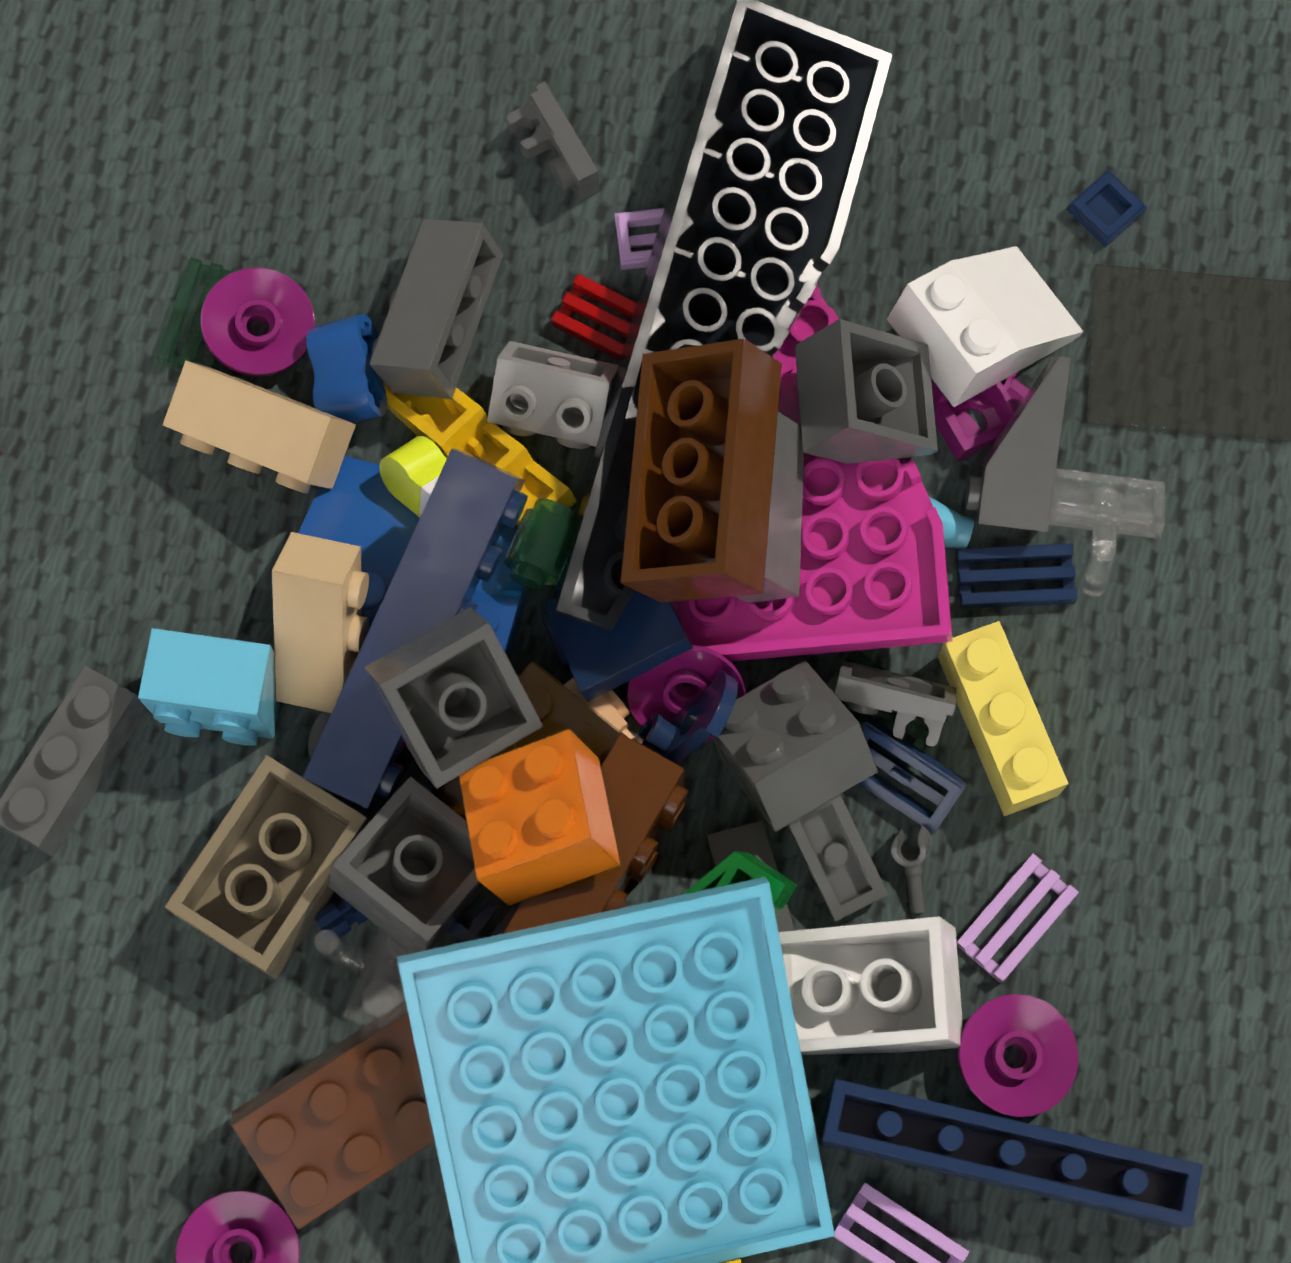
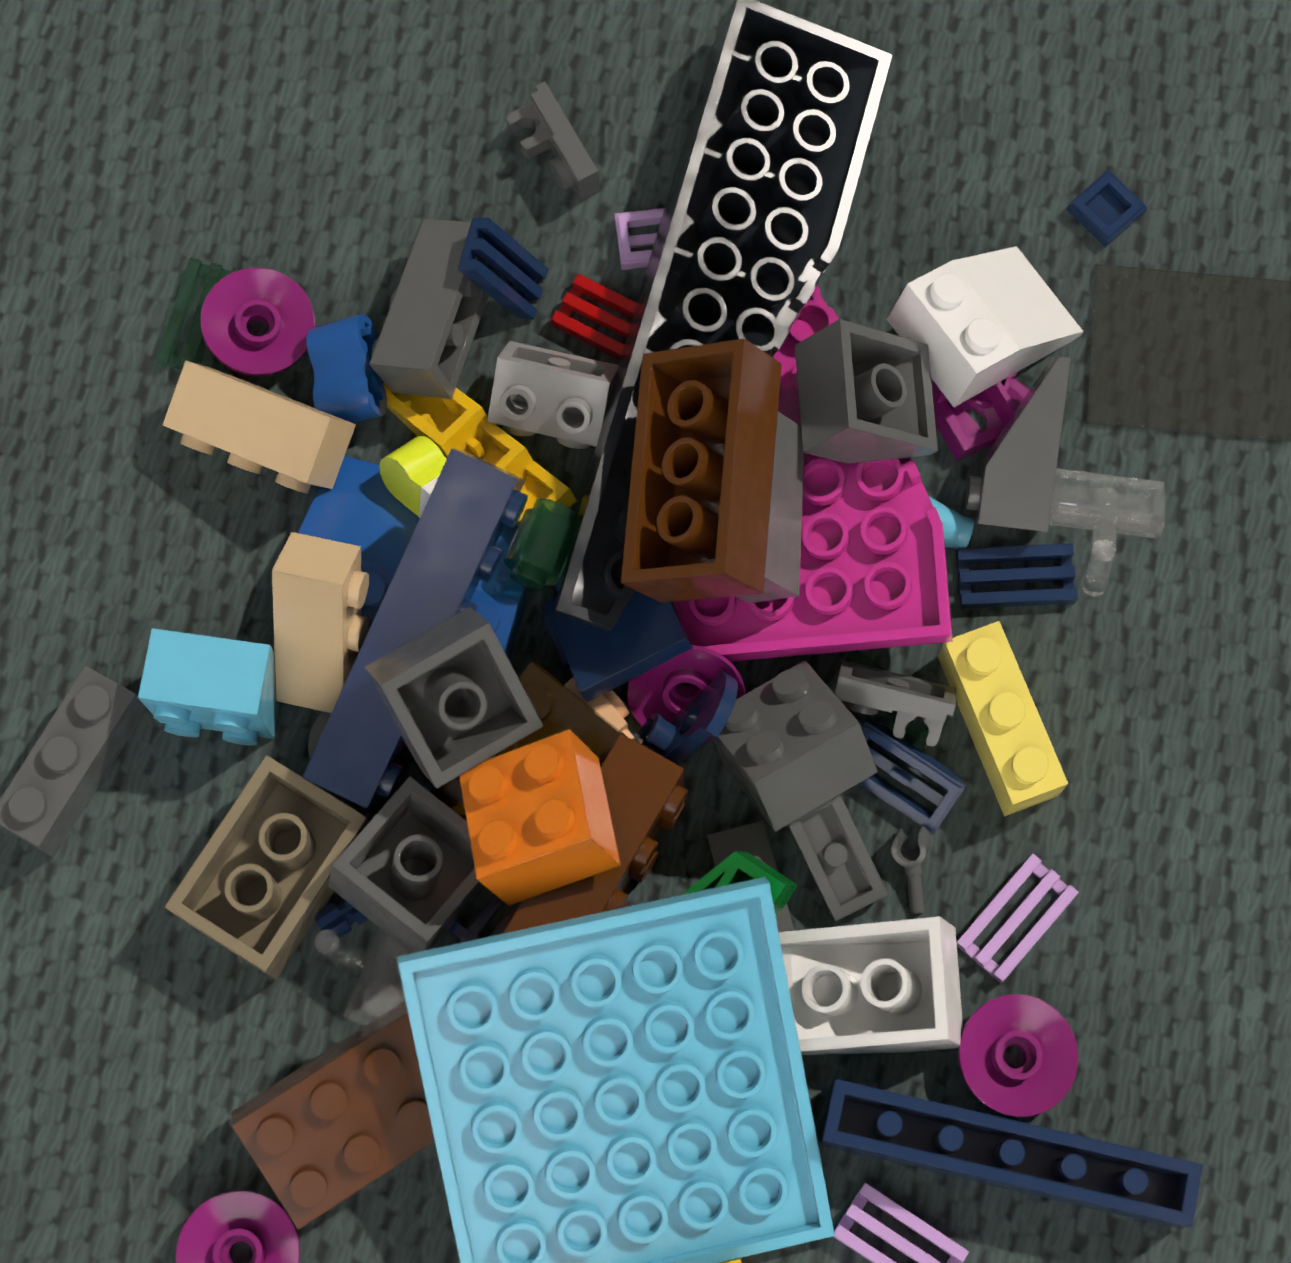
(505, 259): none -> dark blue tile

